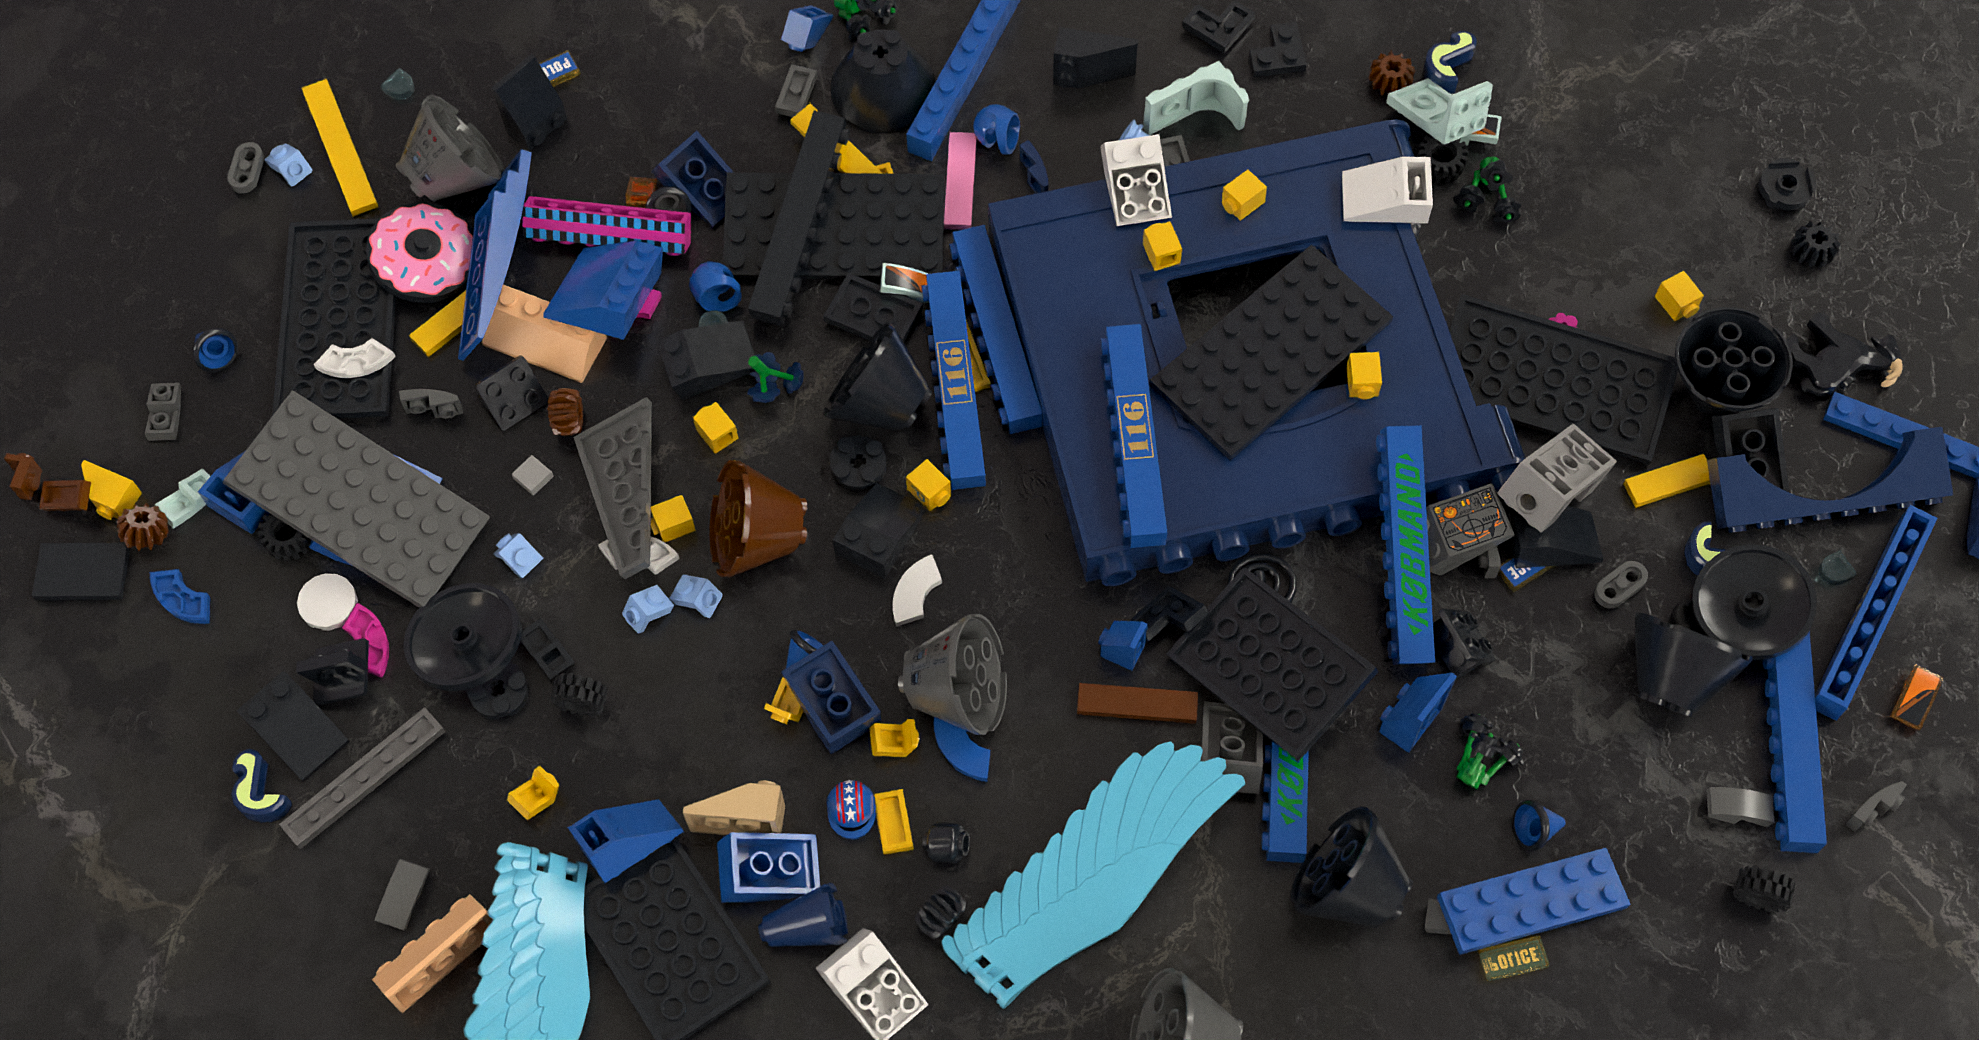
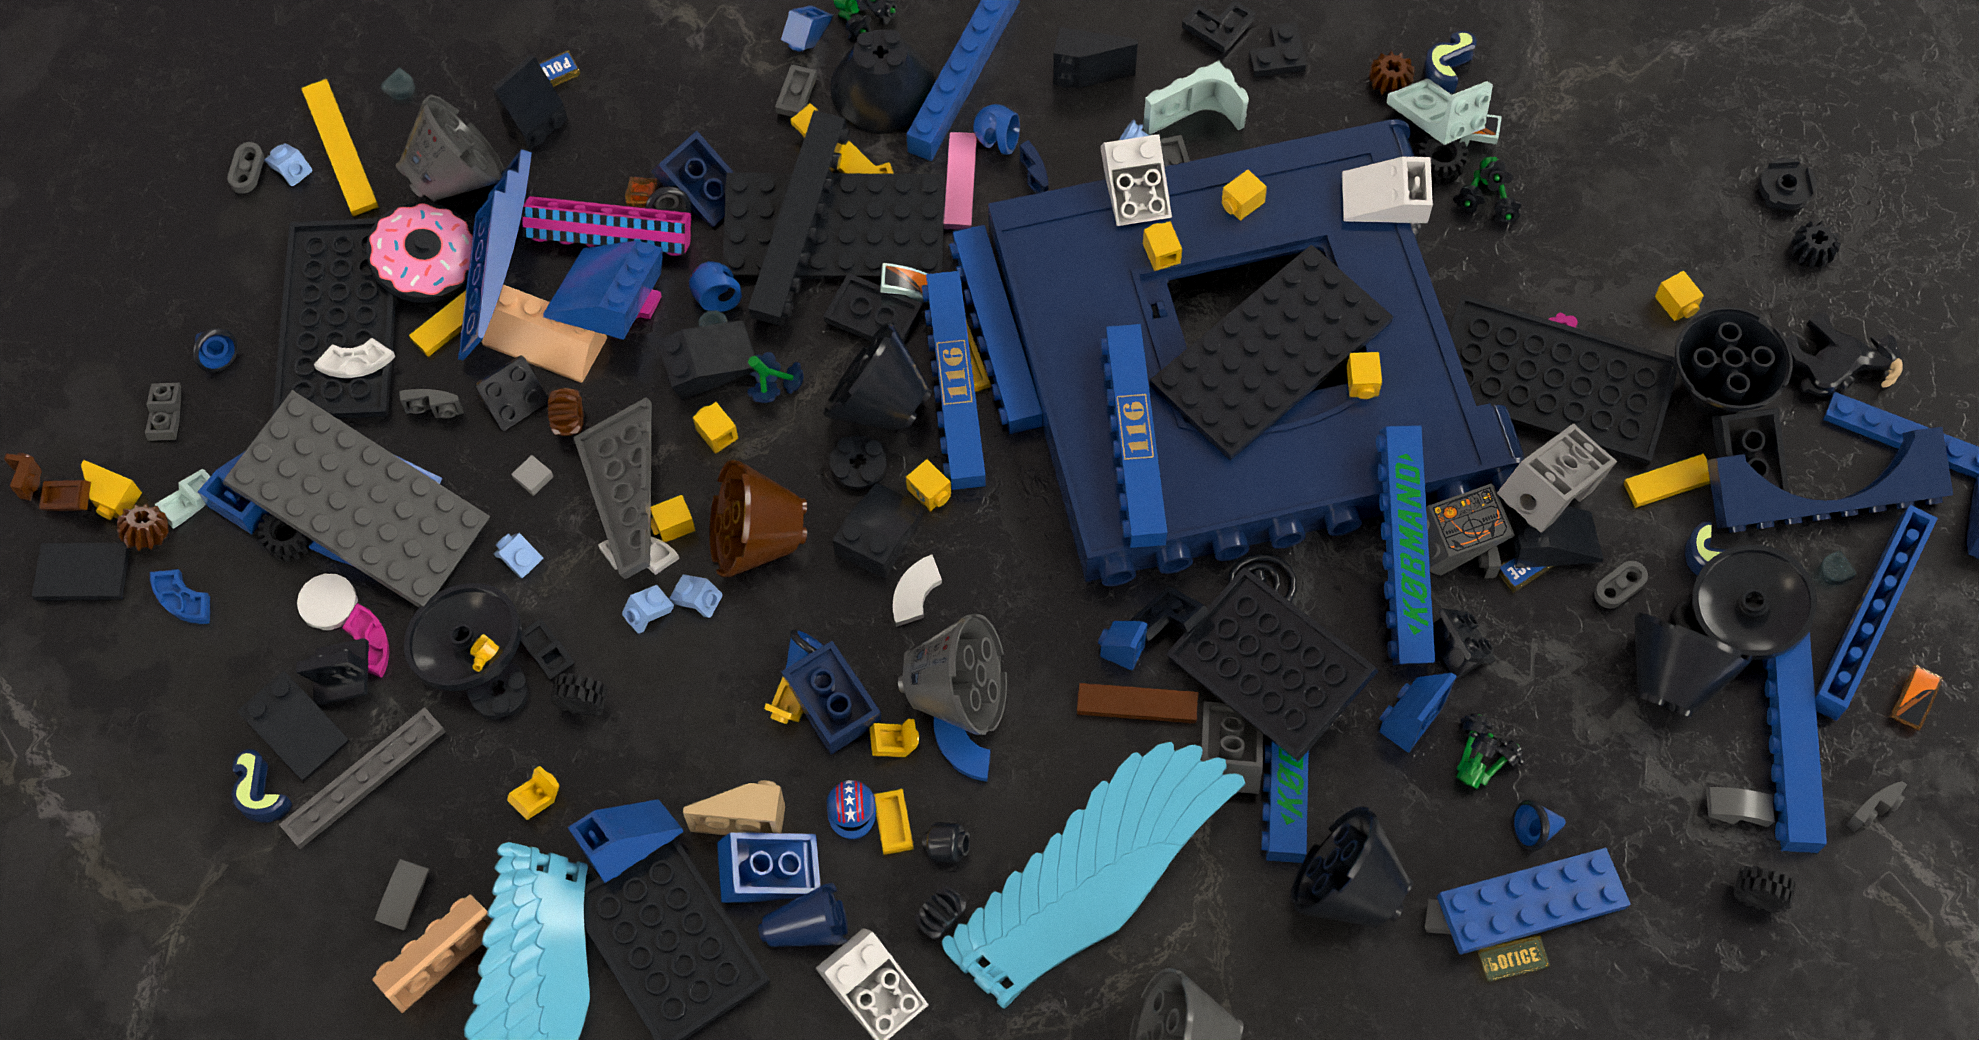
(483, 651): none -> yellow piece

